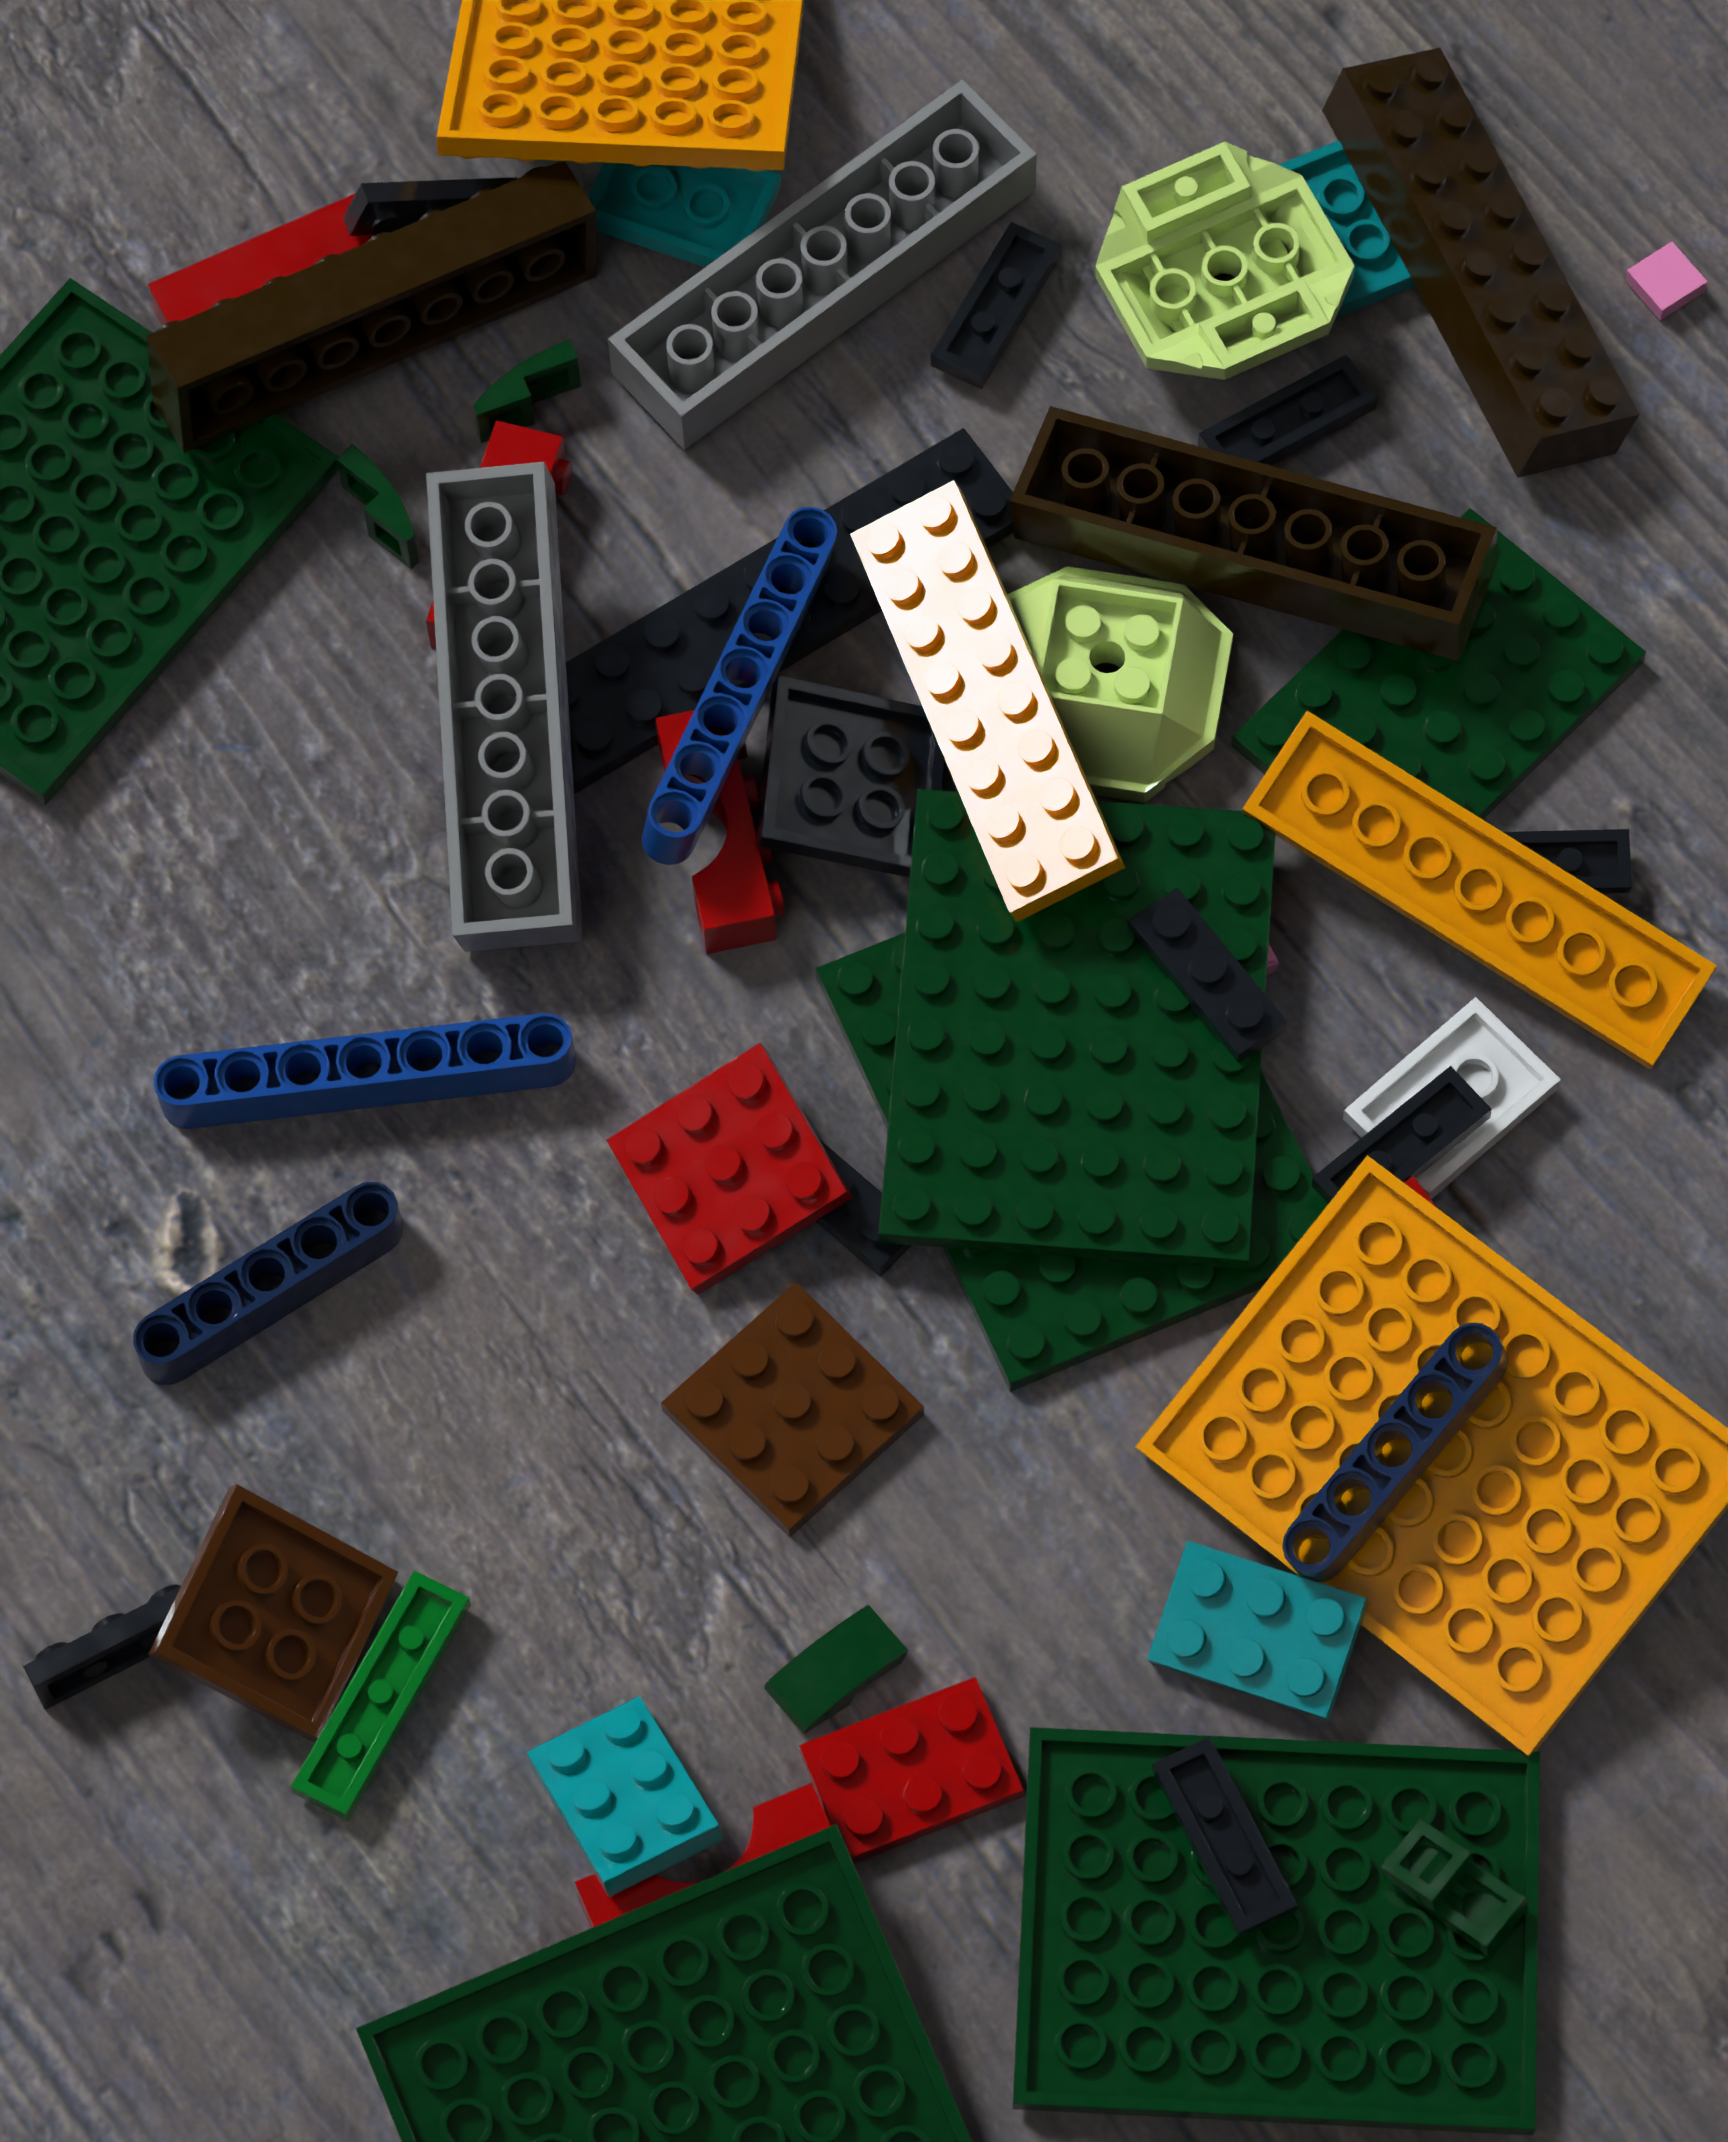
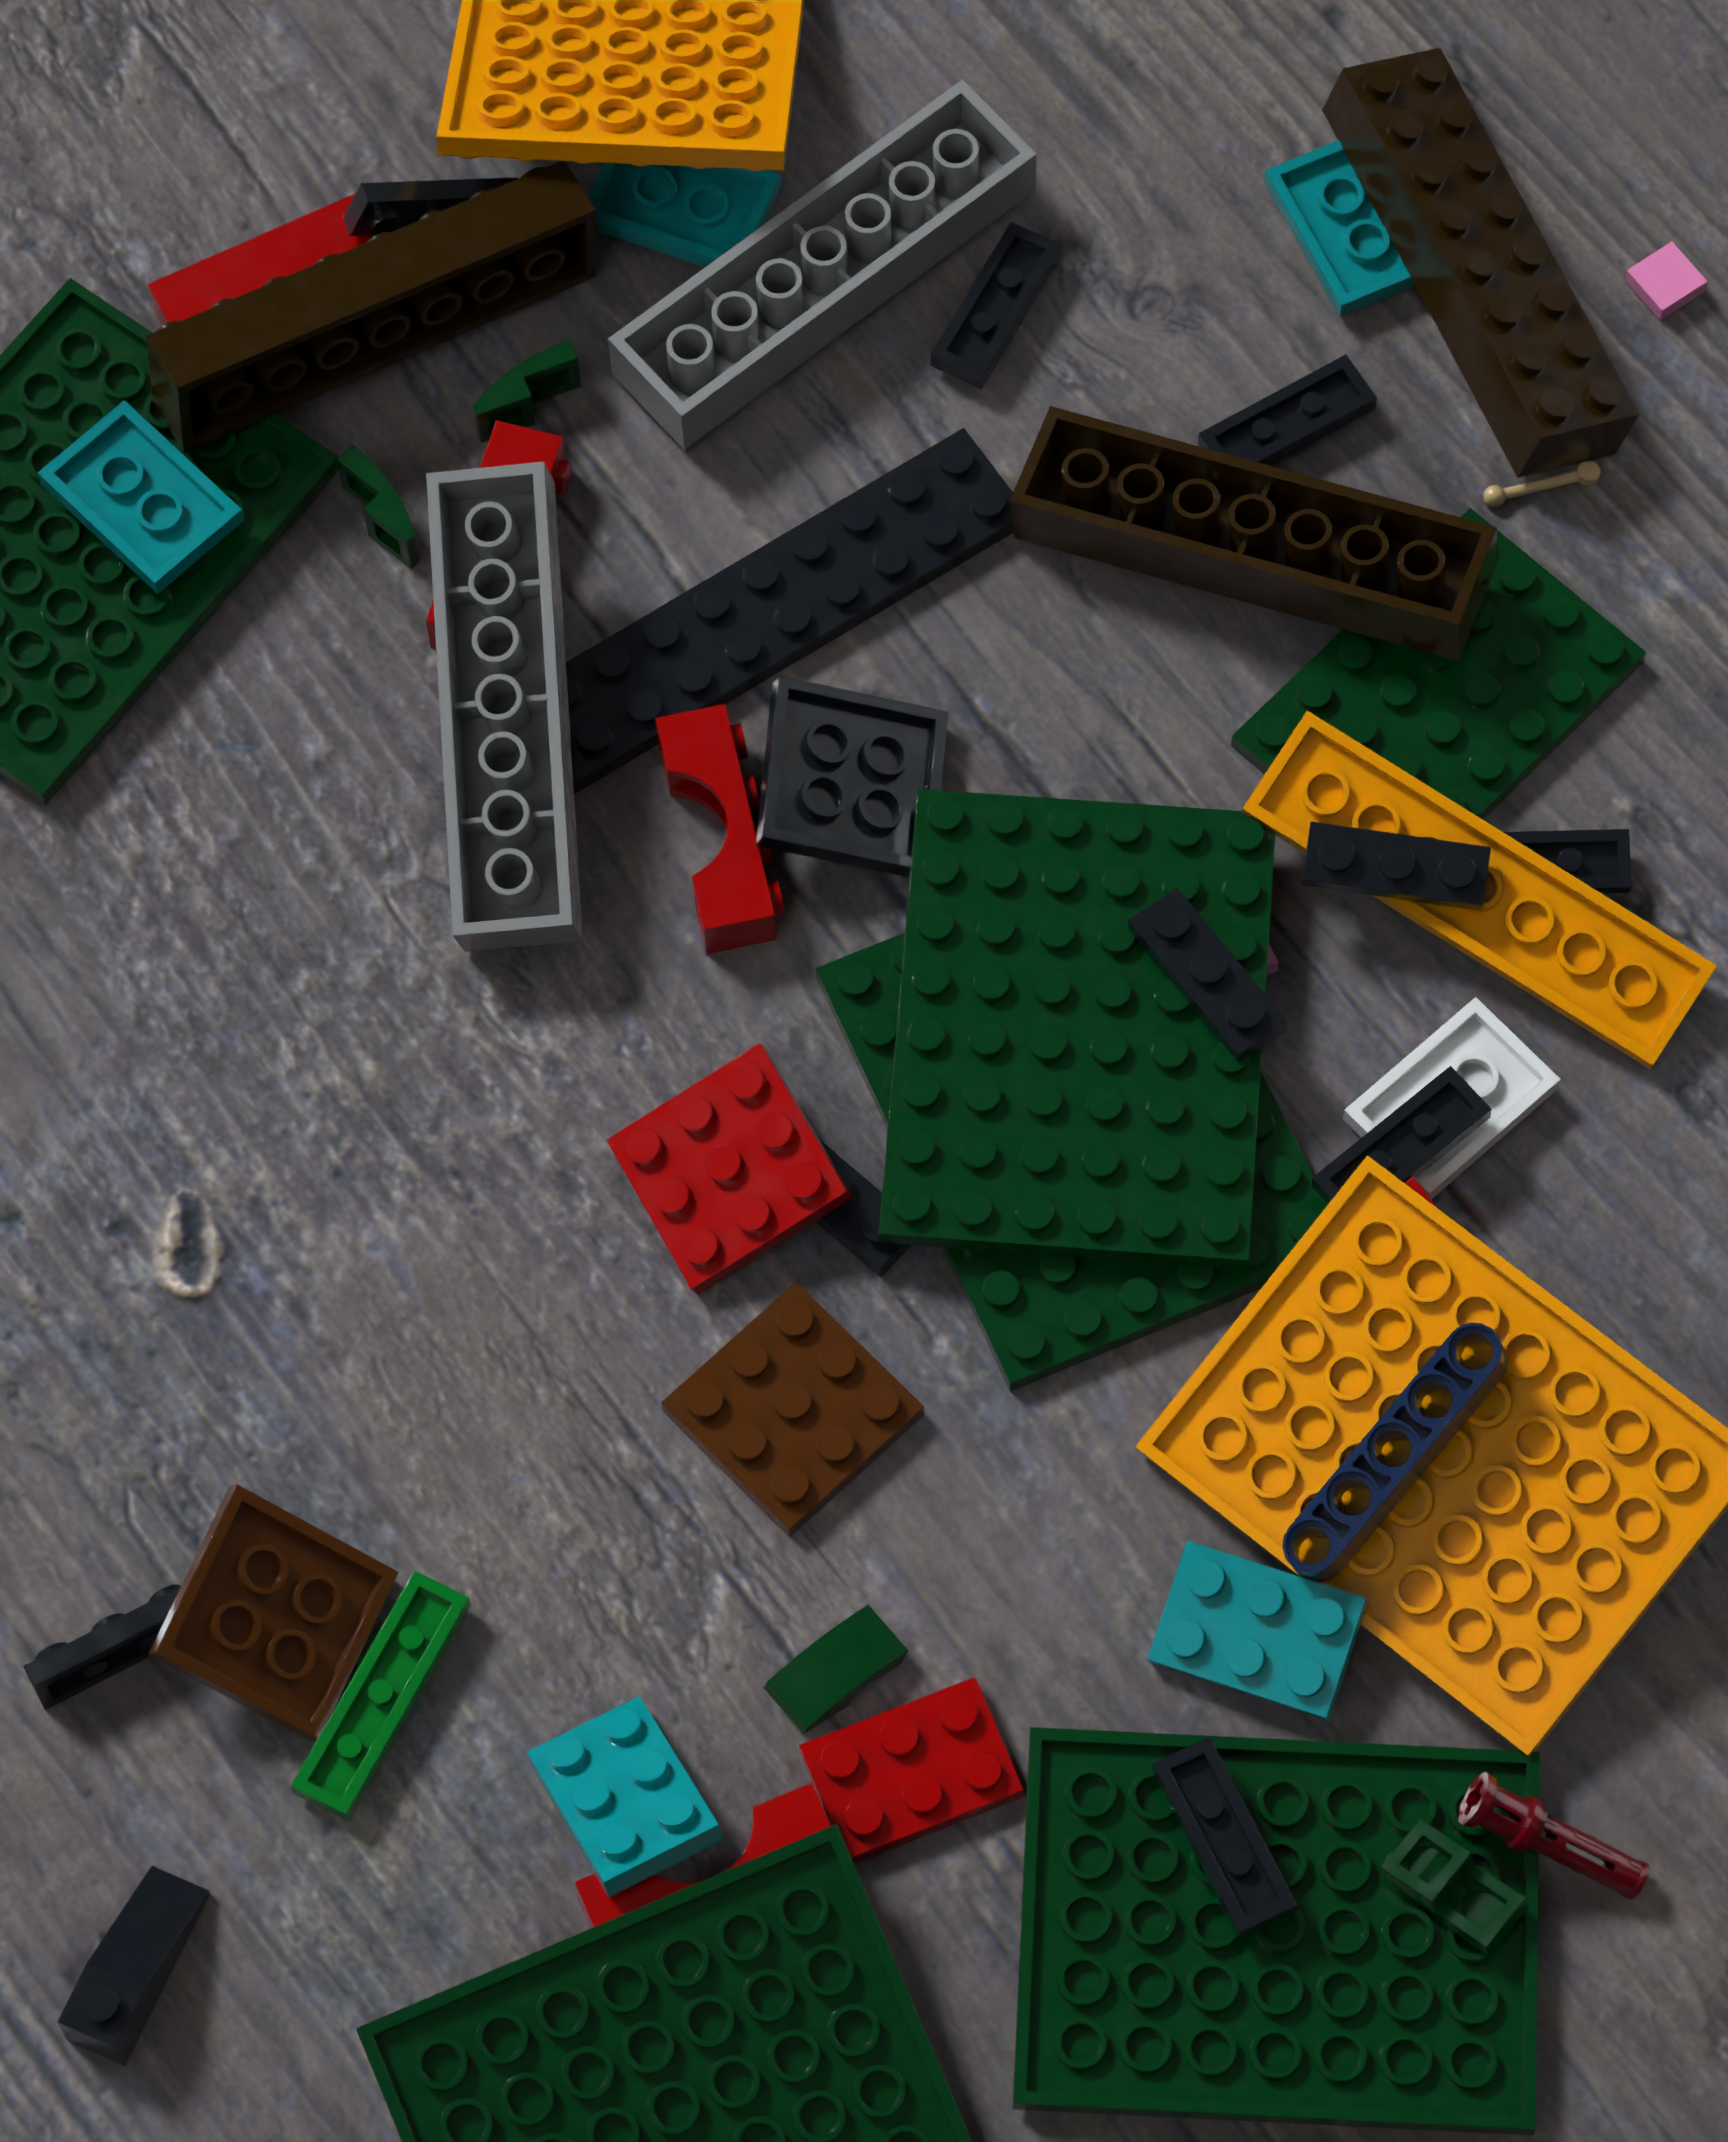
(132, 1966): none -> black slope
(141, 496): none -> teal plate
(256, 1309): dark blue beam -> none
(338, 1057): blue beam -> none
(735, 707): blue beam -> none
(987, 702): plate -> none
(1163, 702): yellowish green piece -> none
(1213, 219): yellowish green piece -> none
(1396, 866): none -> black plate
(1524, 1828): none -> dark red pin
(1586, 474): none -> tan hinge

